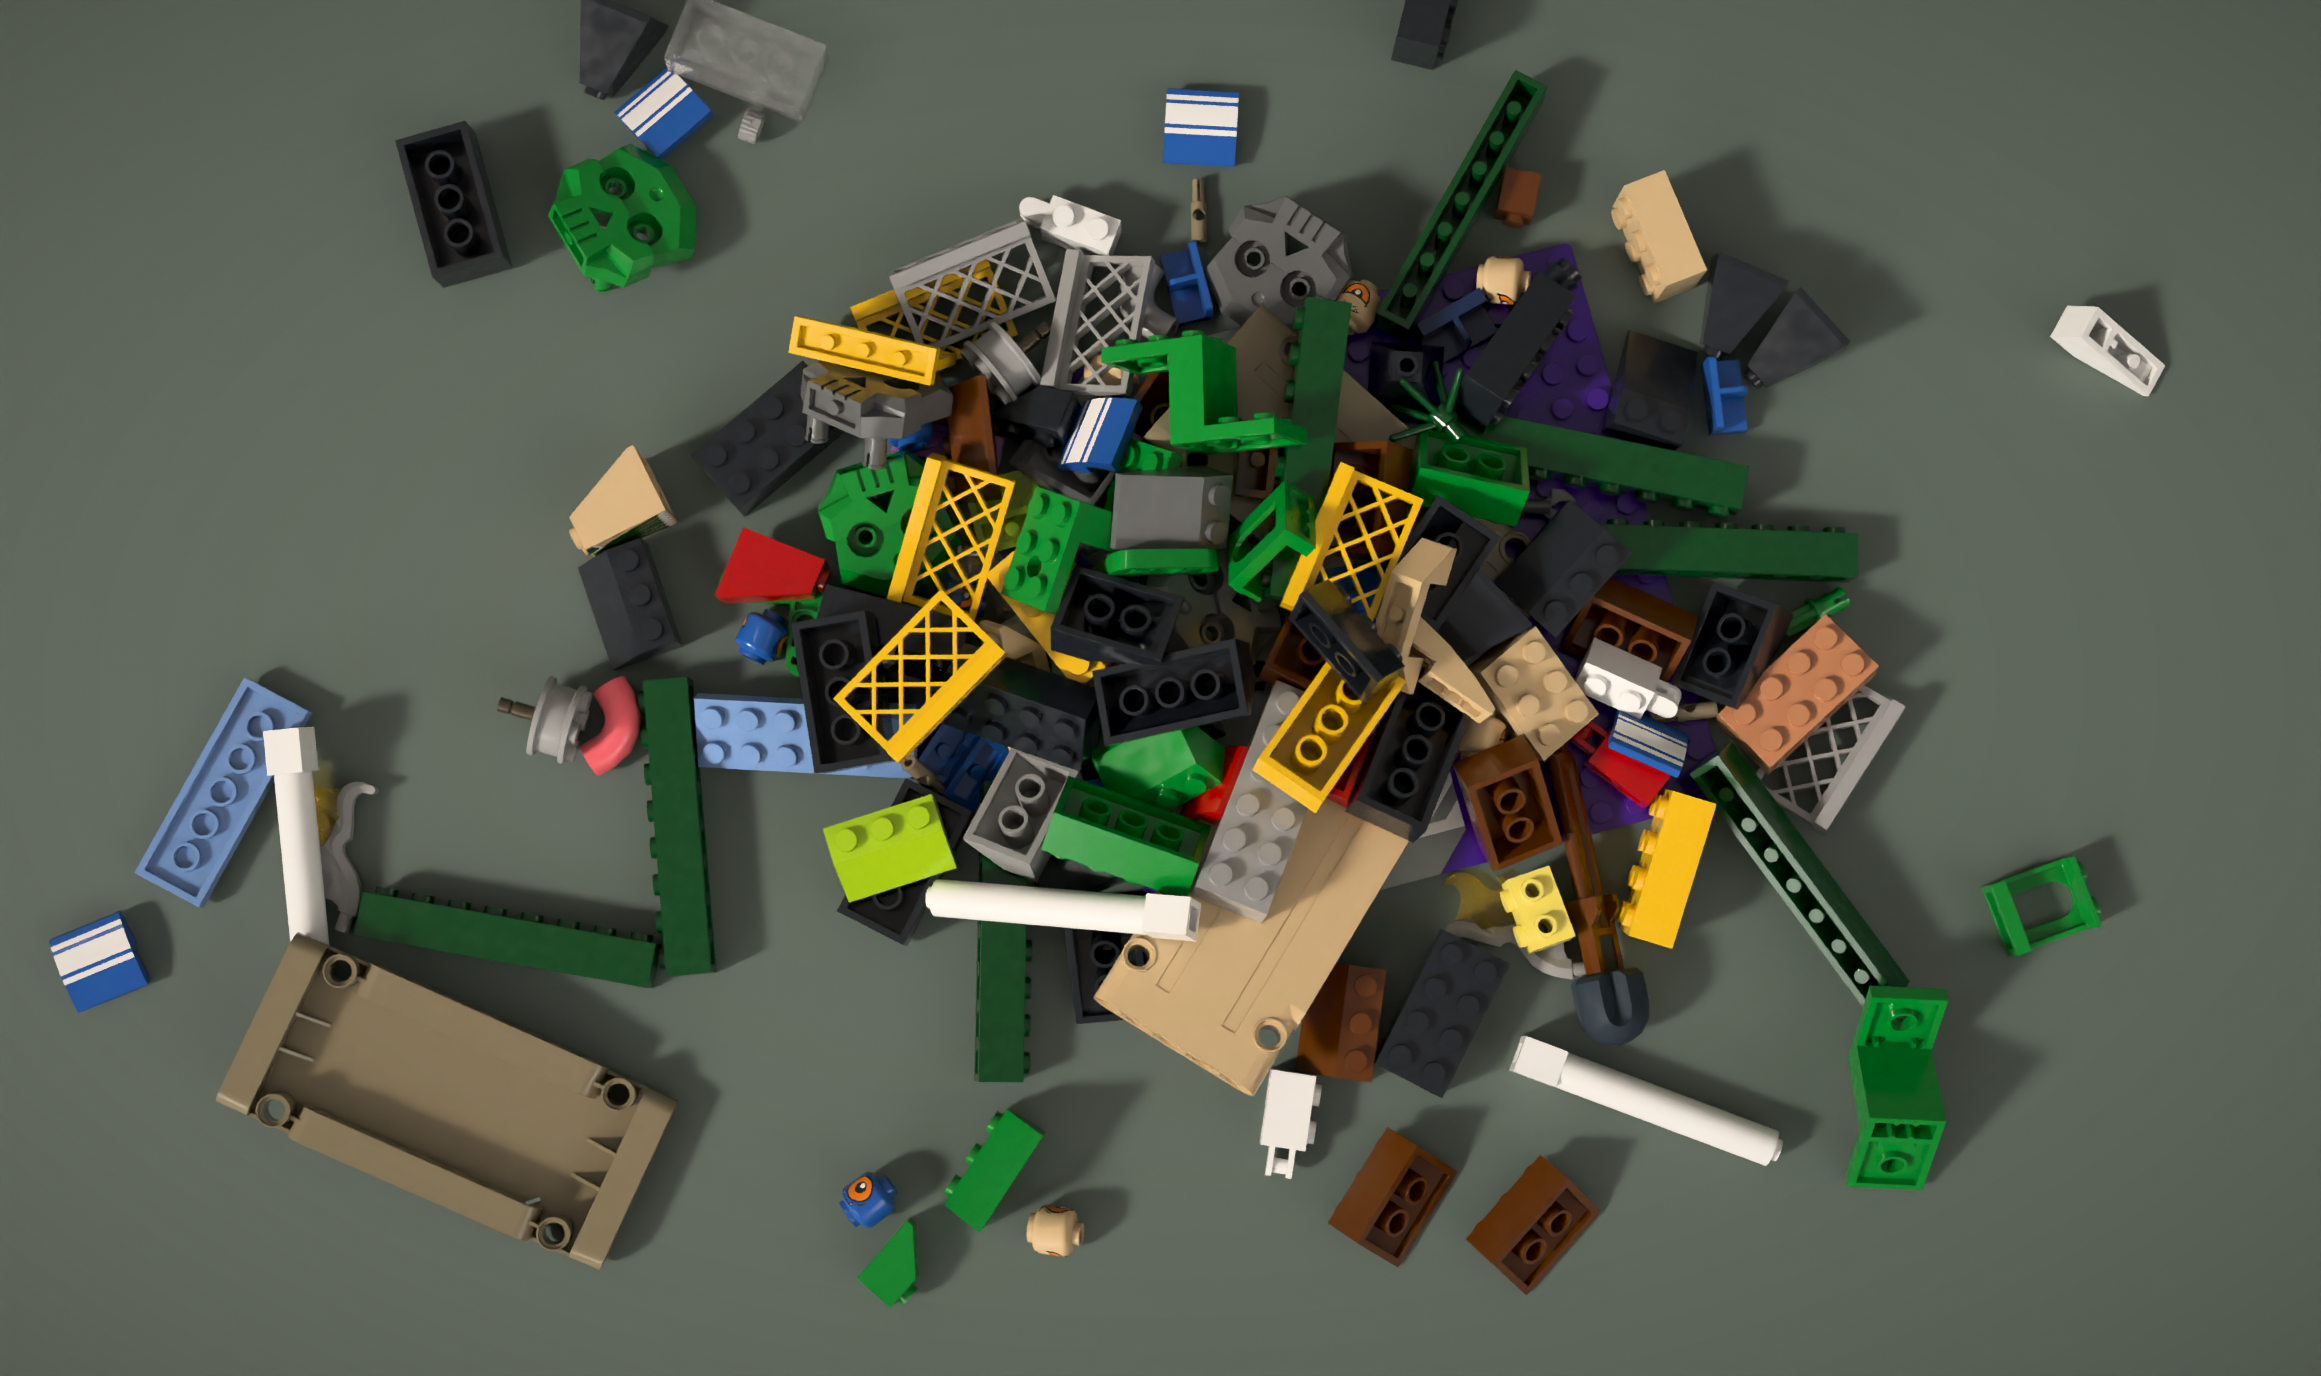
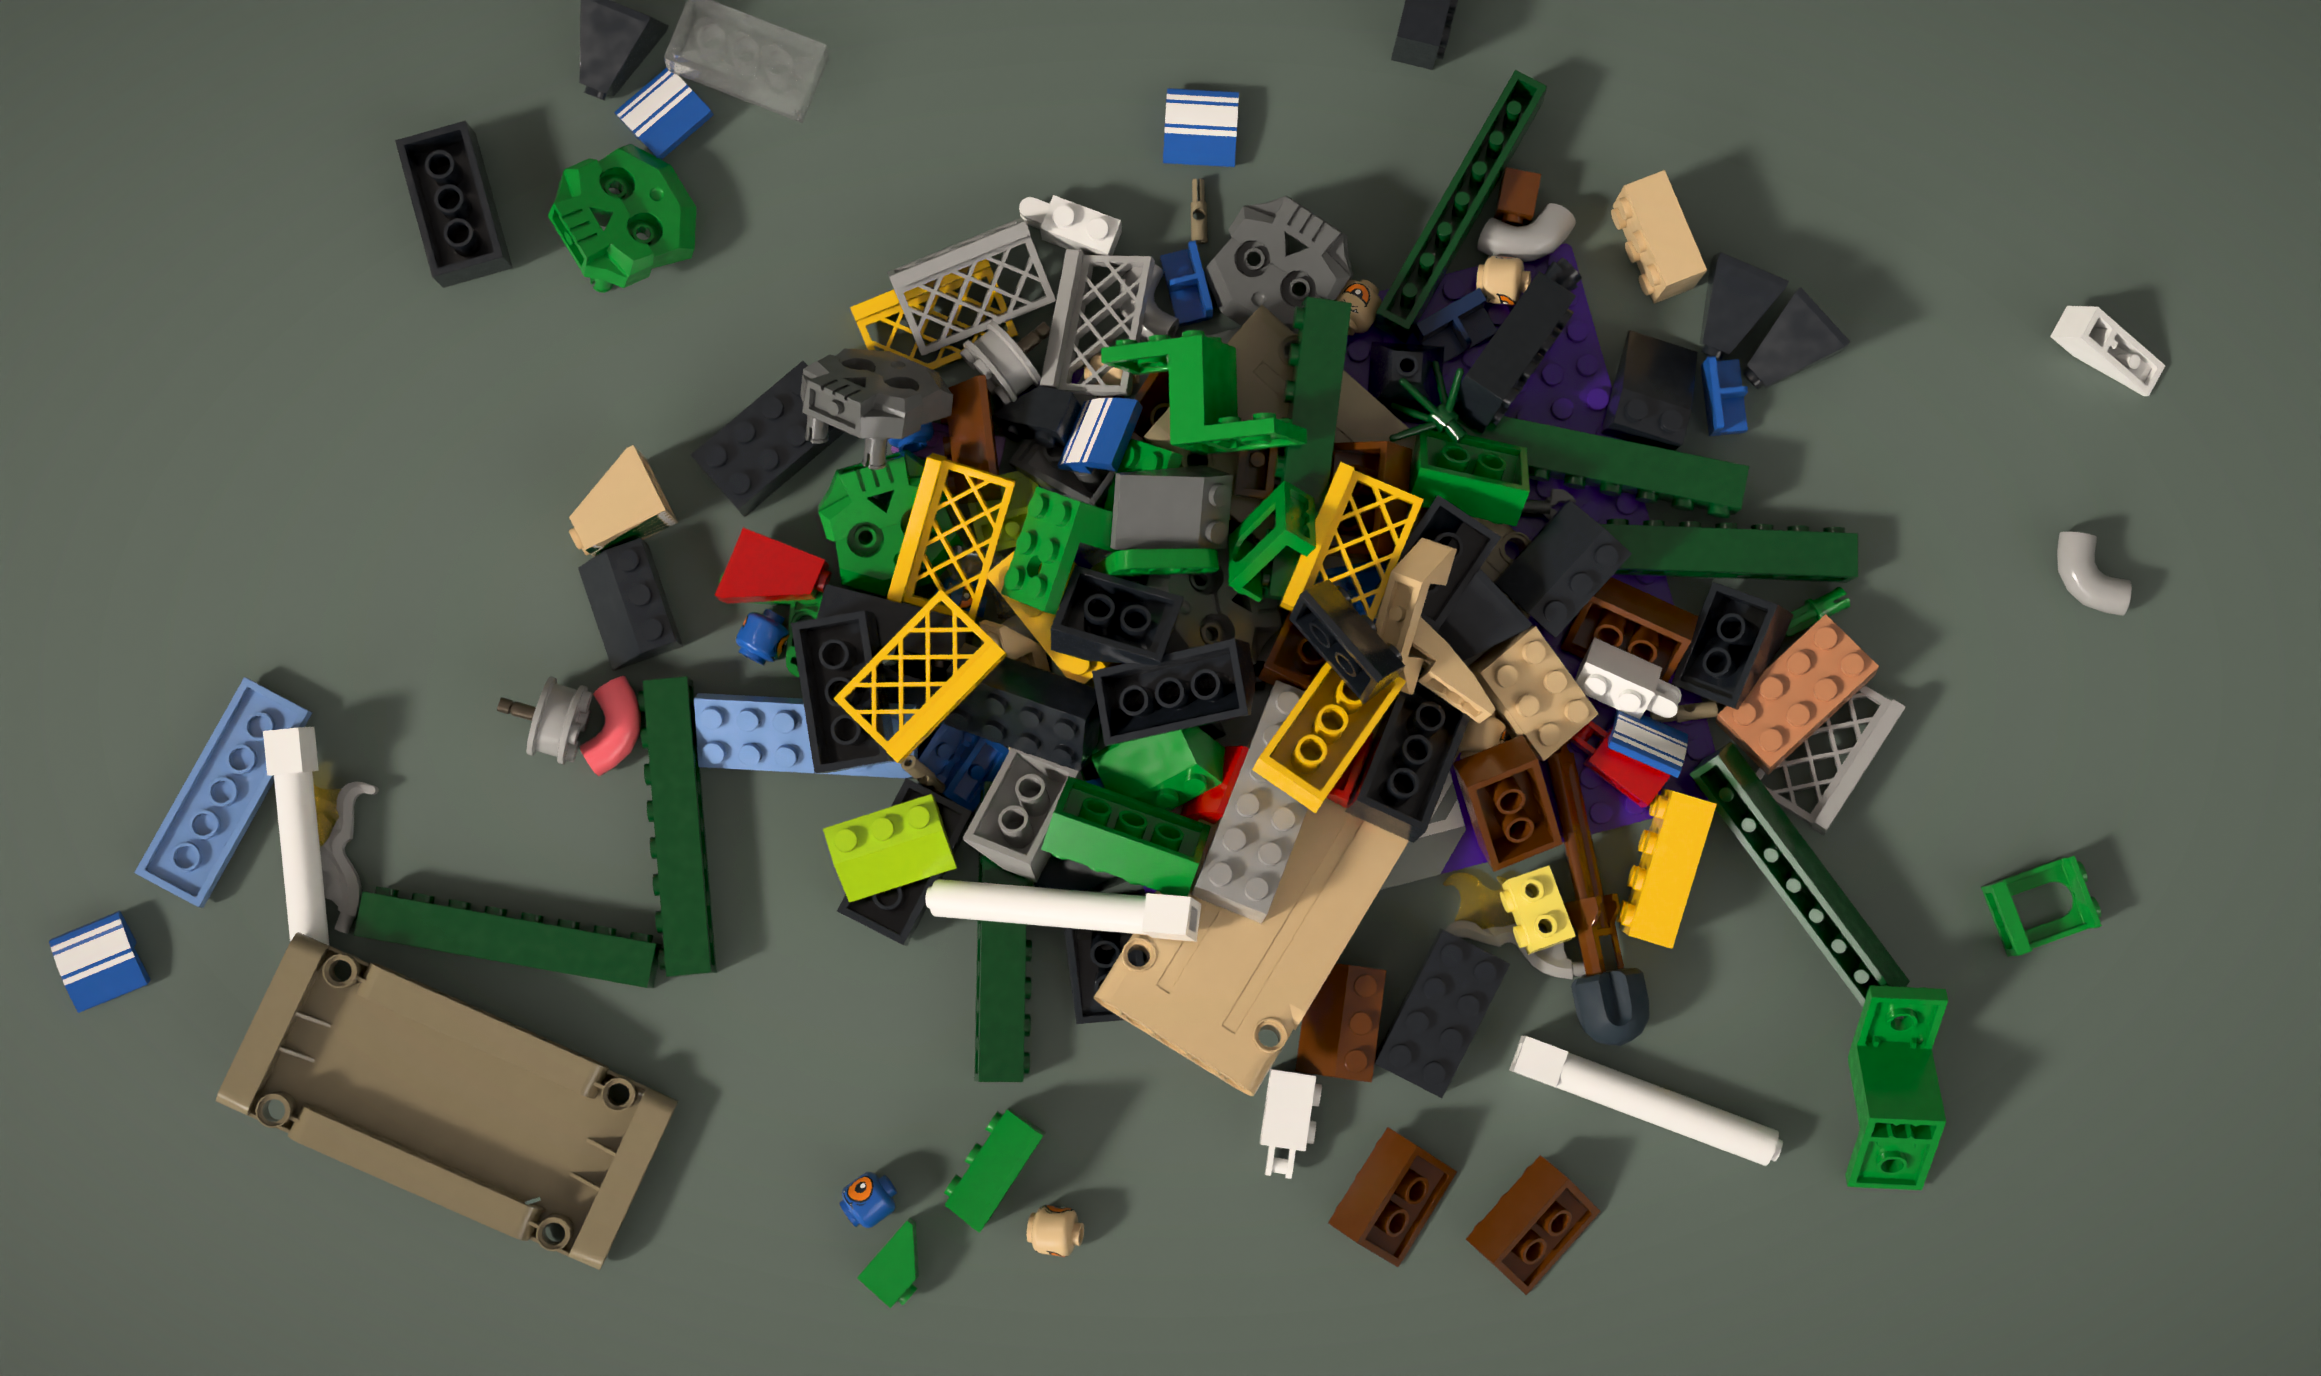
(751, 126): light grey axle -> none
(868, 350): yellow fence -> none
(1528, 241): none -> light grey cylinder
(2084, 578): none -> light grey cylinder

